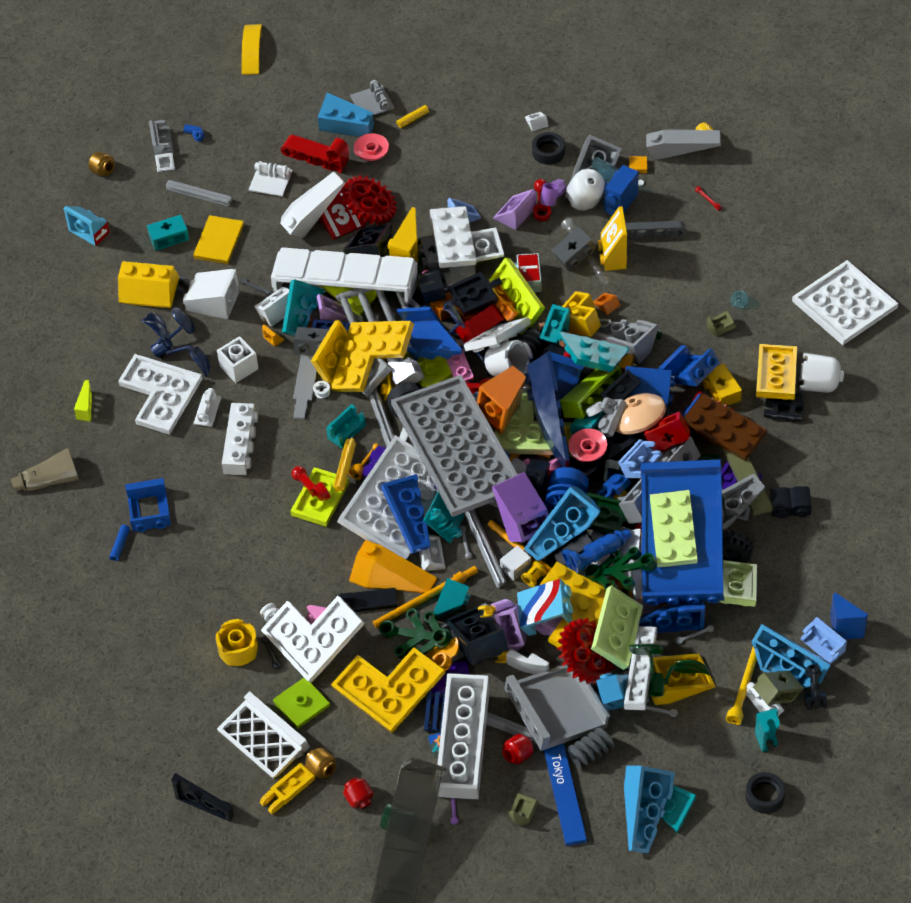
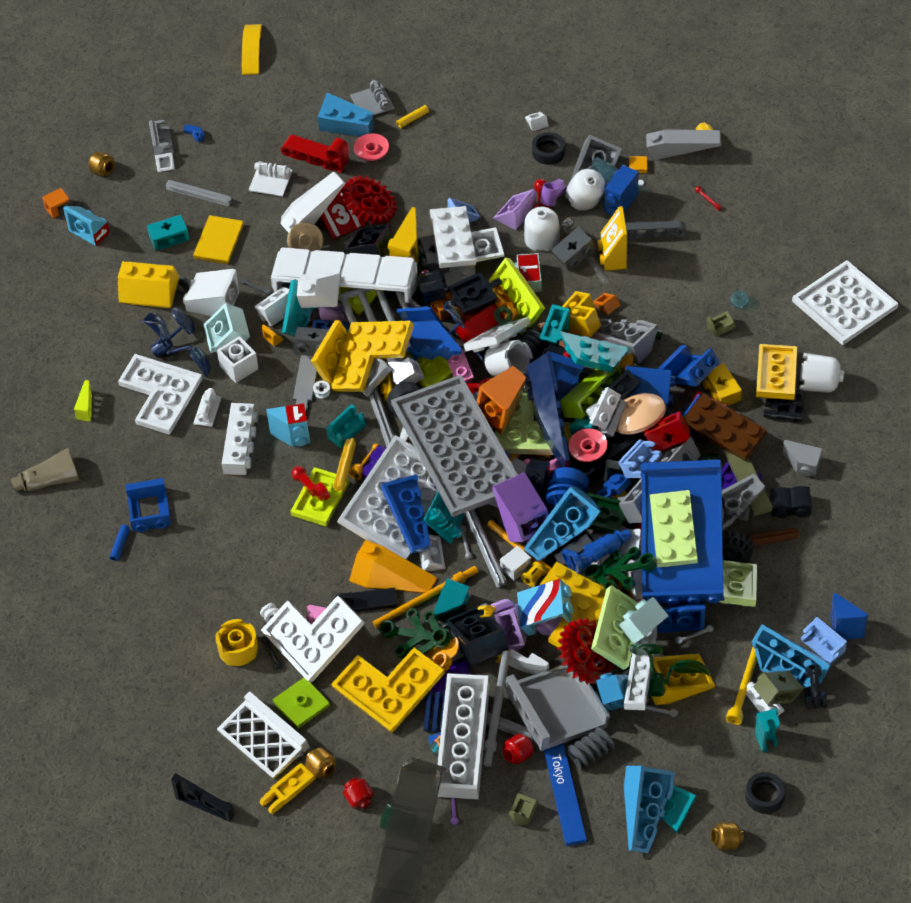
(54, 200): none -> orange panel
(225, 326): none -> light aqua slope
(289, 424): none -> medium azure slope
(305, 236): none -> tan tile
(318, 290): none -> white slope
(491, 744): none -> light grey bar
(497, 315): none -> clear green plate
(541, 229): none -> white cylinder
(607, 405): none -> white hinge
(643, 620): none -> light aqua brick
(726, 836): none -> pearl gold head
(774, 536): none -> reddish brown axle
(802, 457): none -> light grey slope

